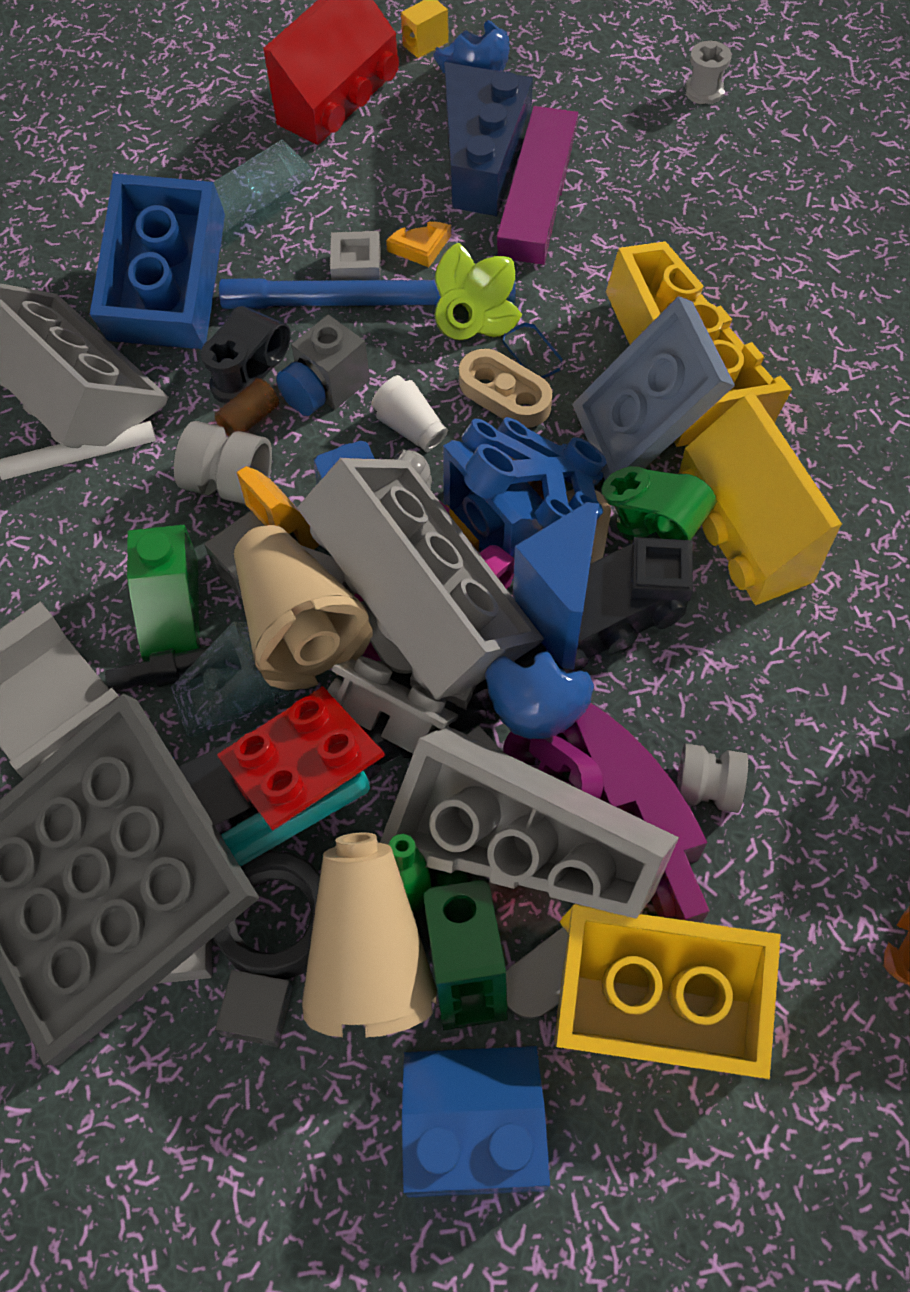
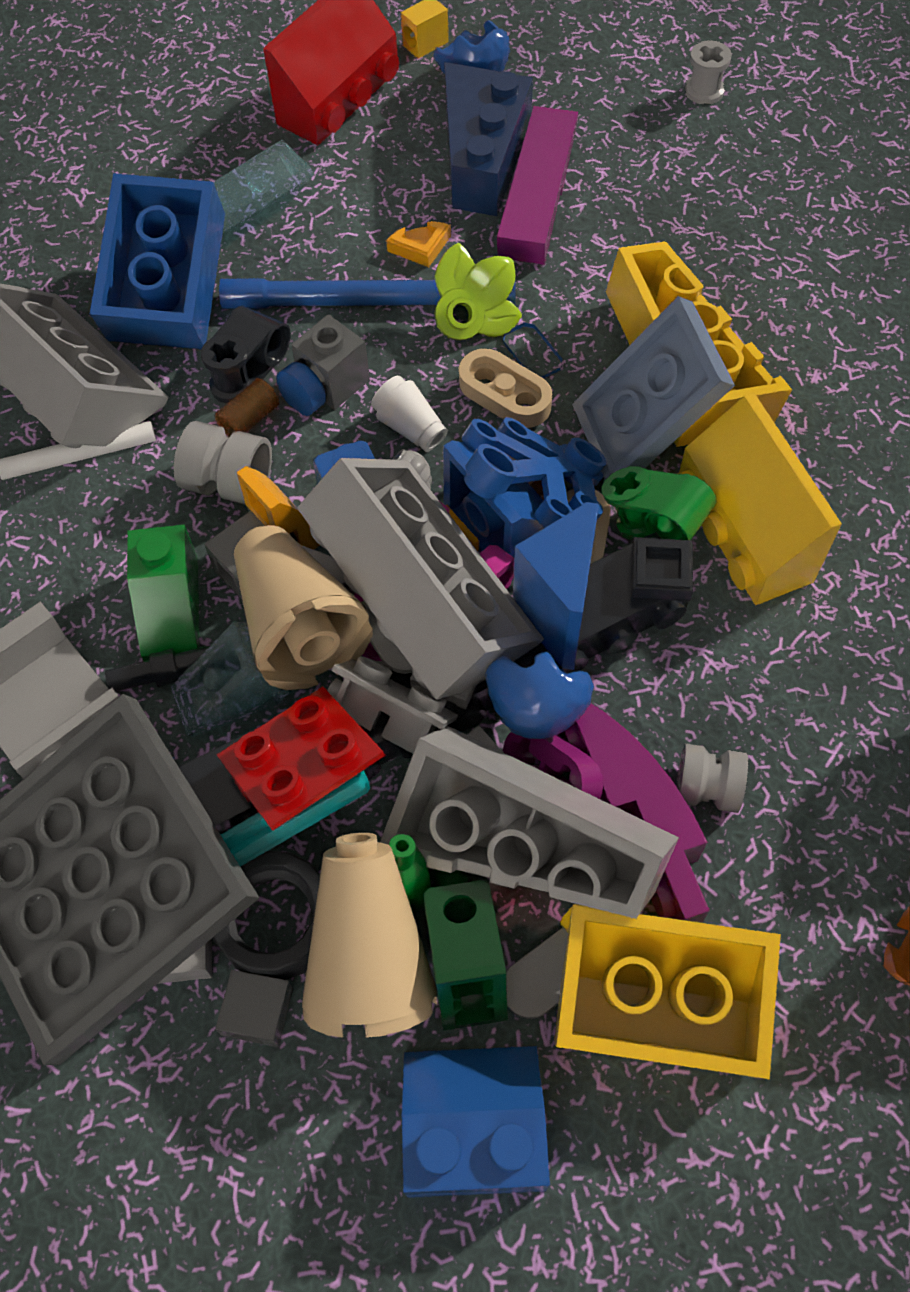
(355, 255): light grey plate -> none

